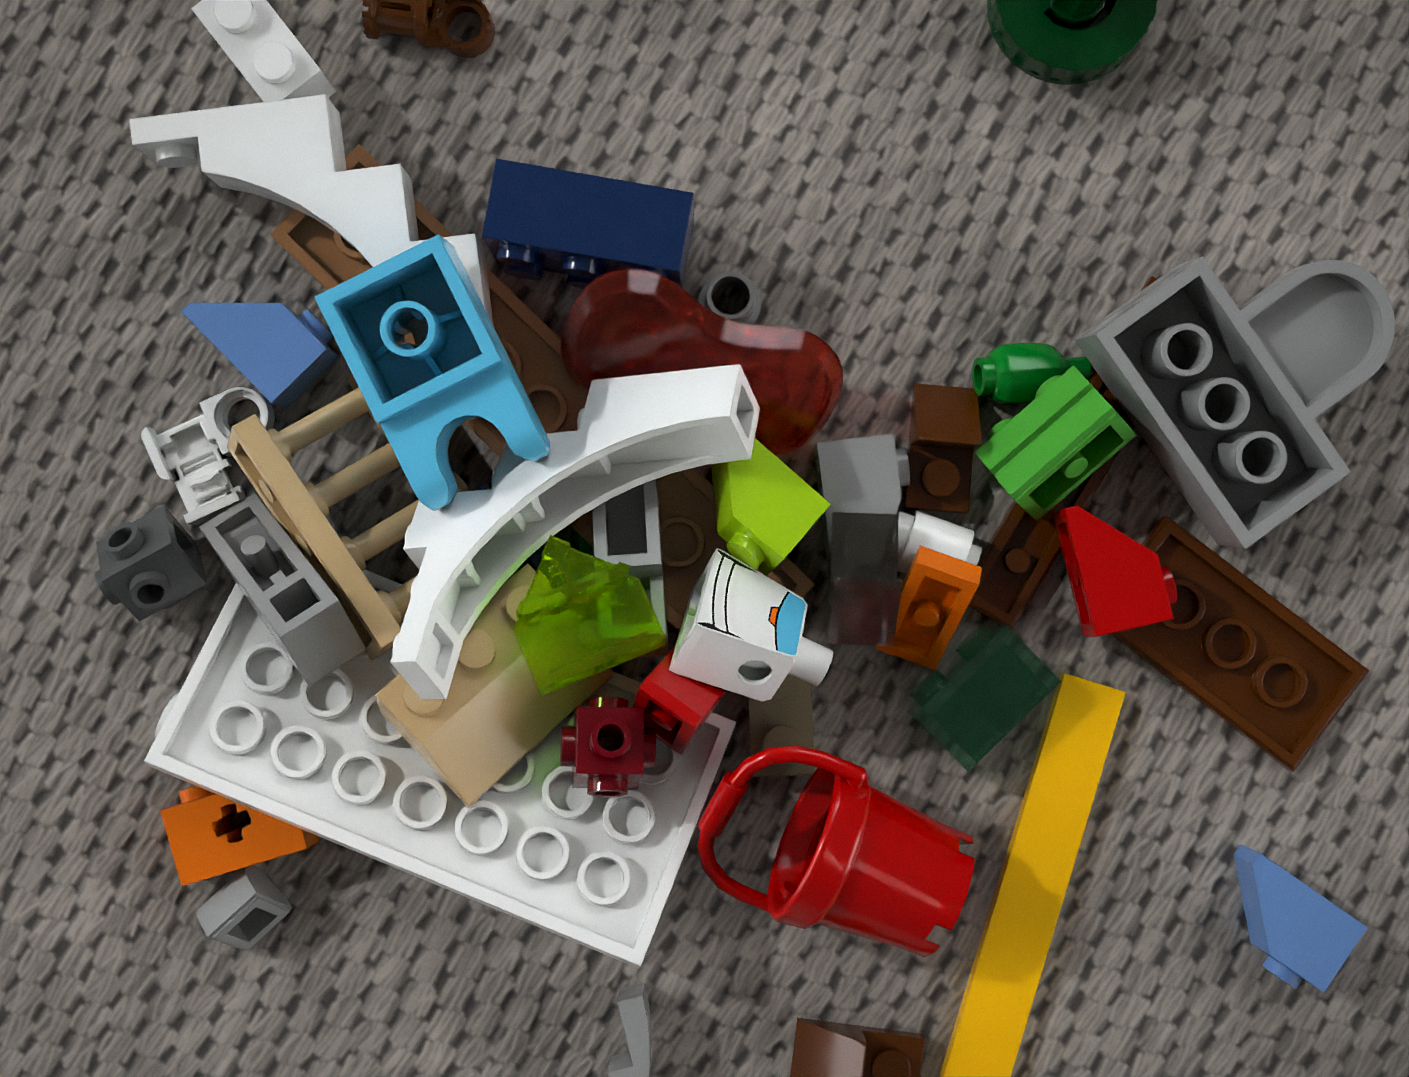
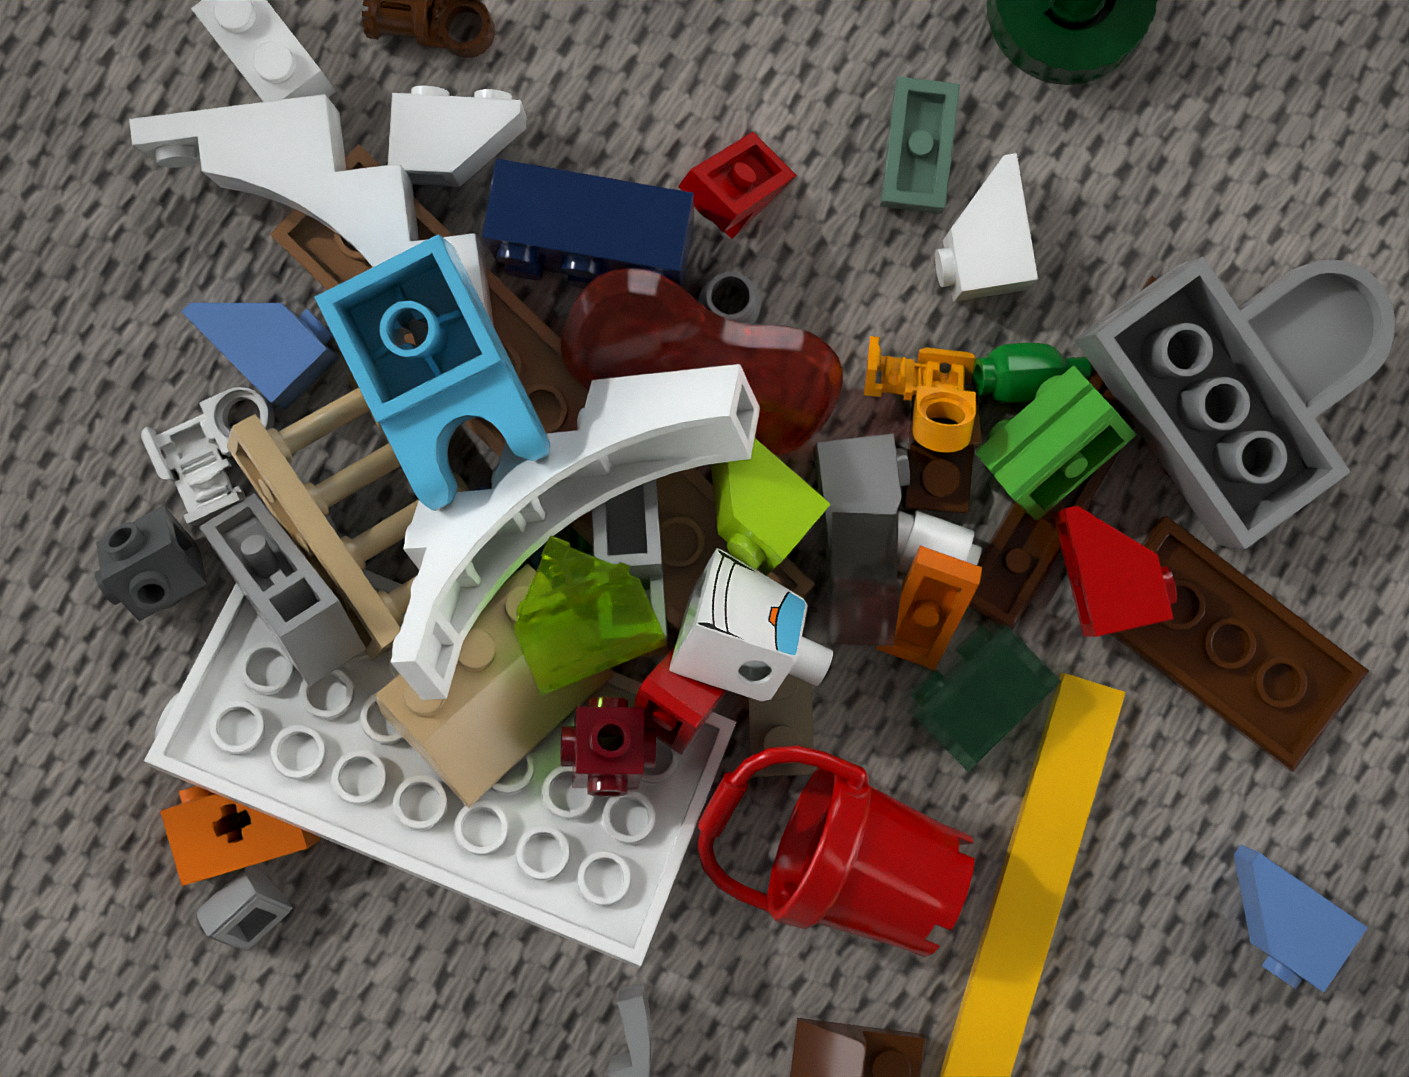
(450, 137): none -> white slope
(737, 183): none -> red slope
(919, 145): none -> sand green plate
(936, 392): none -> light orange piece
(991, 240): none -> white slope

